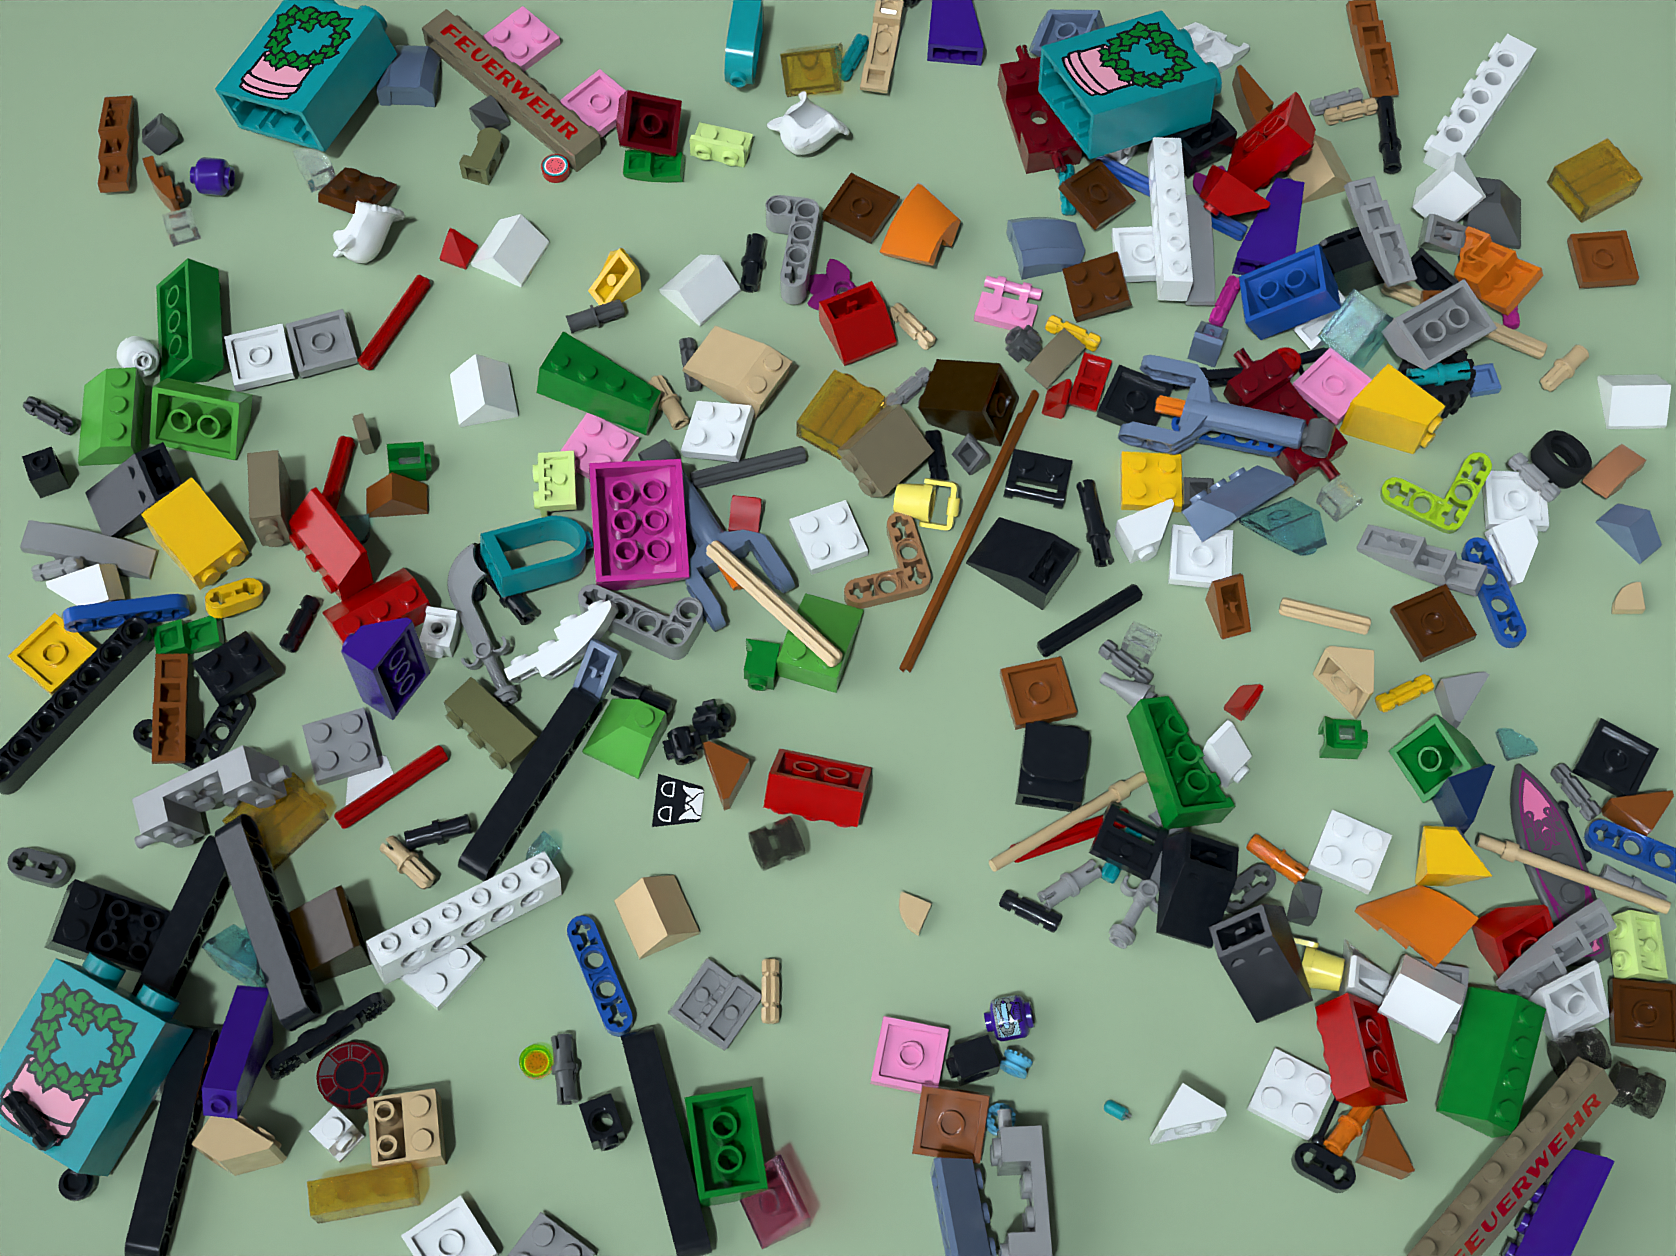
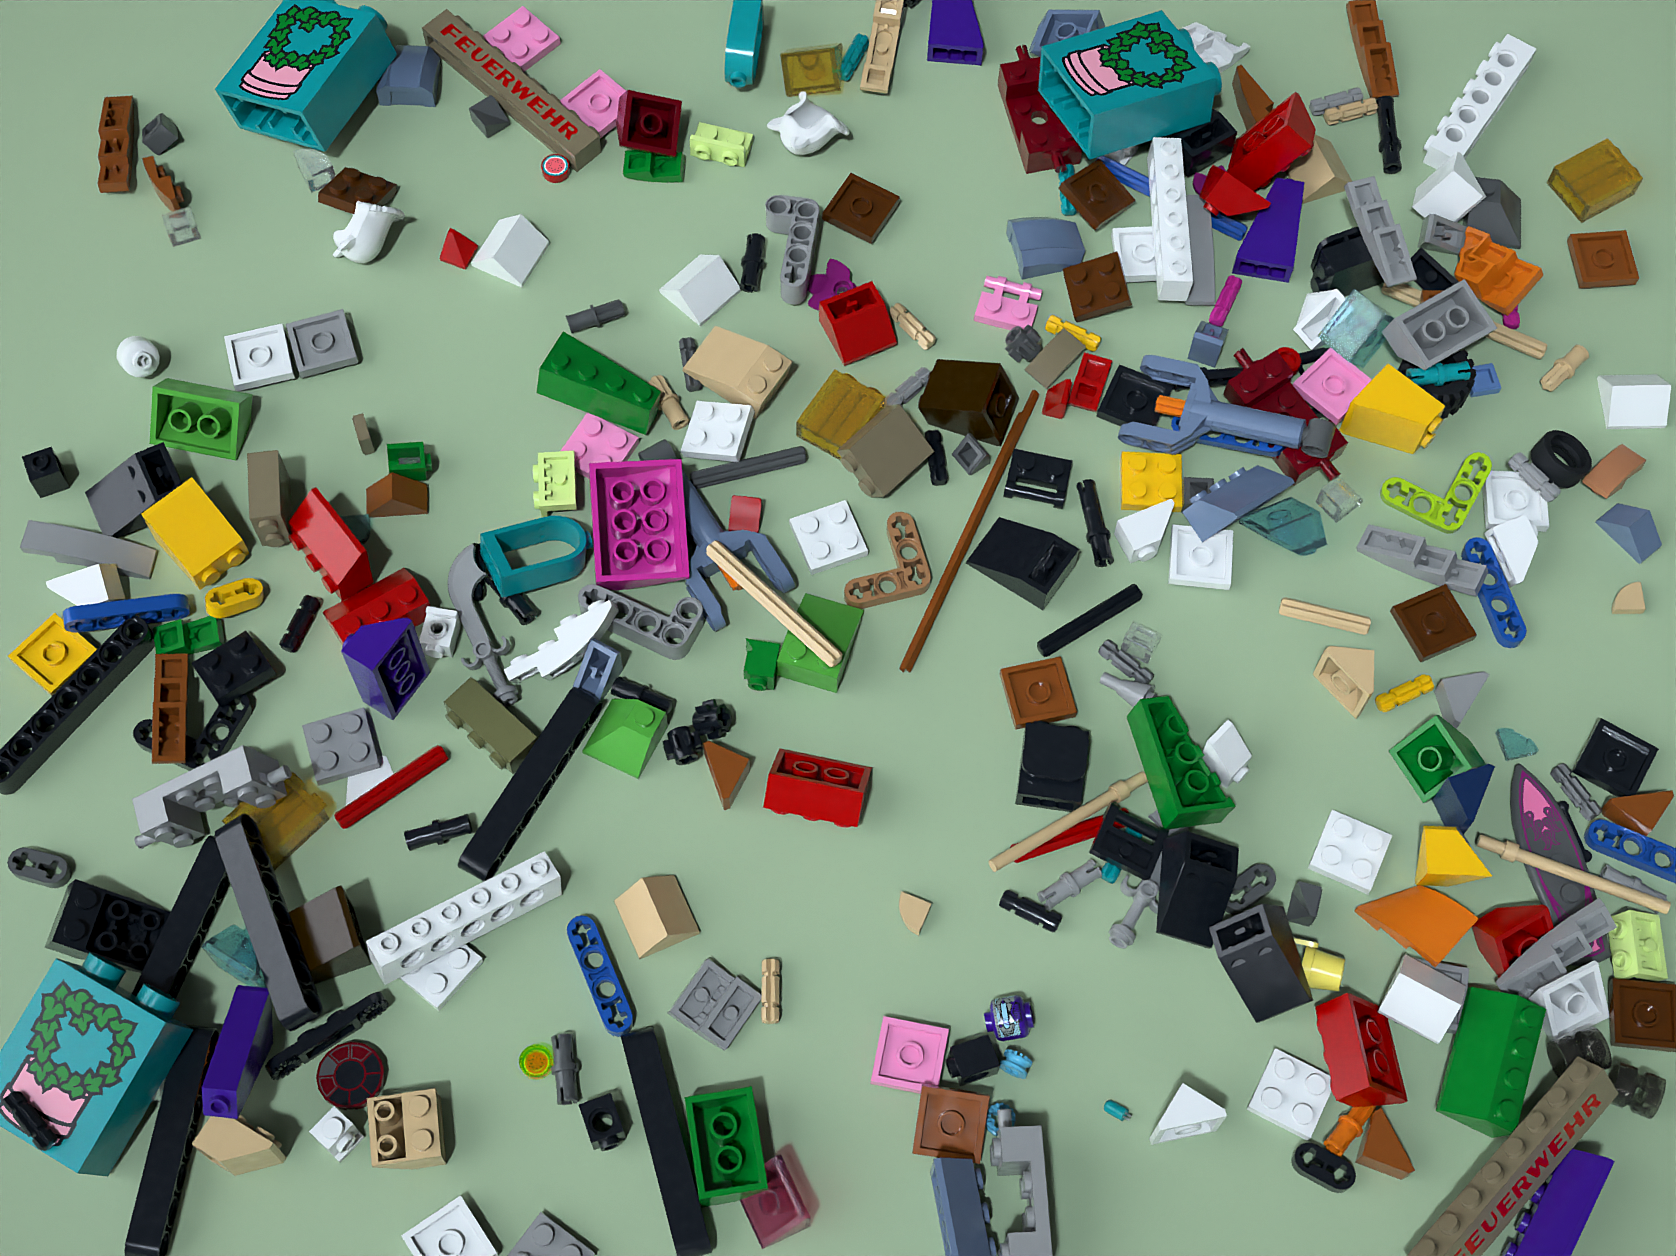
(50, 415): black axle -> none
(57, 568): light grey axle -> none
(75, 1185): black plate -> none
(111, 417): bright green slope -> none
(190, 323): green slope -> none
(212, 176): dark purple head -> none
(338, 470): red axle -> none
(363, 1193): clear yellow brick -> none
(394, 322): red axle -> none
(408, 863): tan axle -> none
(483, 391): white slope -> none
(485, 157): olive leg -> none
(543, 843): clear light blue tile -> none
(617, 279): yellow slope -> none
(676, 802): black sticker -> none
(787, 840): clear smoke wheel -> none
(919, 502): light yellow piece -> none
(920, 228): orange slope -> none
(1229, 606): dark orange slope -> none
(1243, 700): red slope -> none
(1277, 859): orange axle -> none
(1289, 292): blue slope -> none
(1319, 1139): black hinge -> none
(1342, 738): green window -> none
(1363, 977): white slope -> none

